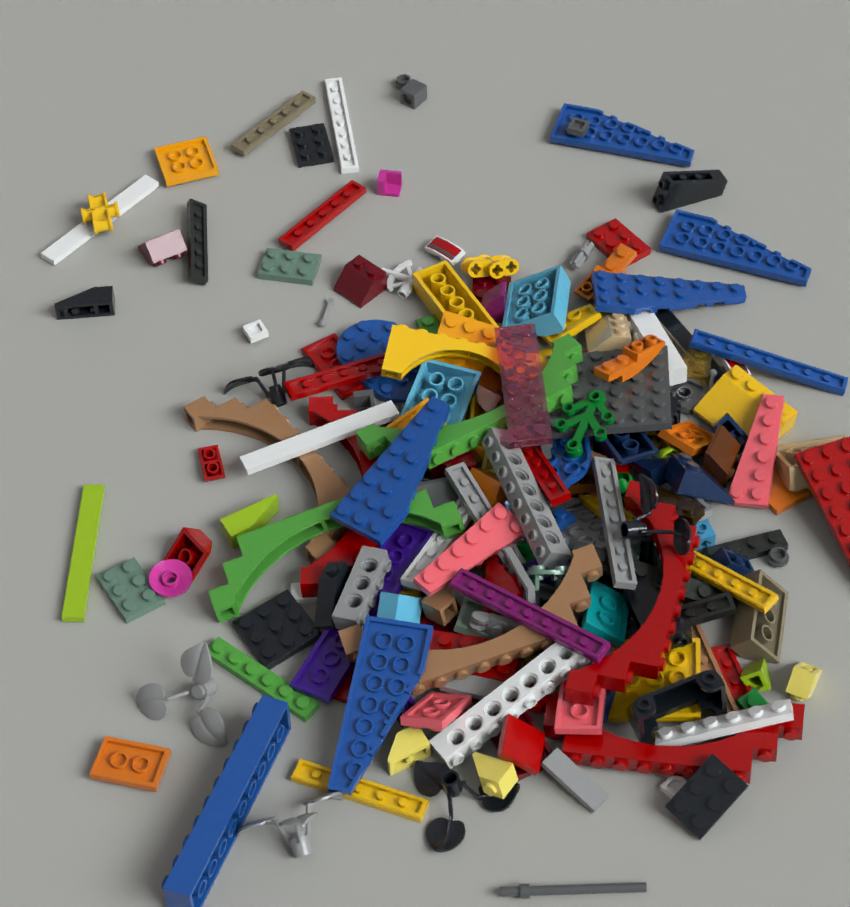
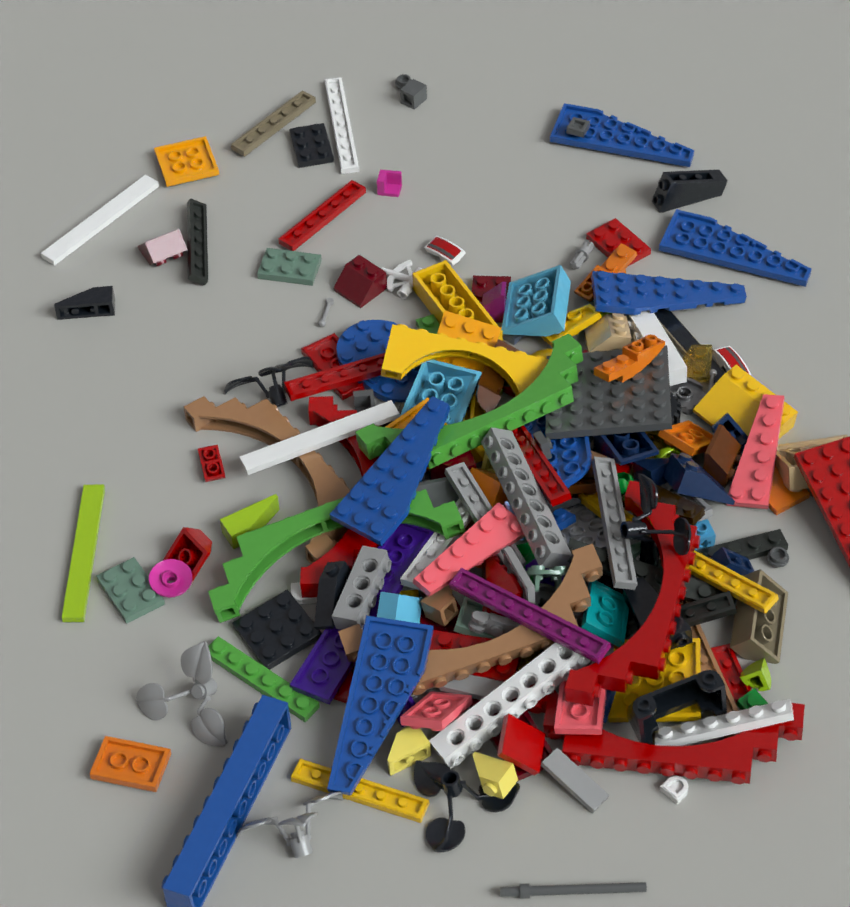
(100, 213): yellow axle -> none
(255, 331): white plate -> none
(495, 266): yellow axle -> none
(523, 386): clear pink plate -> none
(594, 401): green plant -> none
(706, 796): black plate -> none
(769, 362): blue tile -> none
(803, 681): light yellow slope -> none

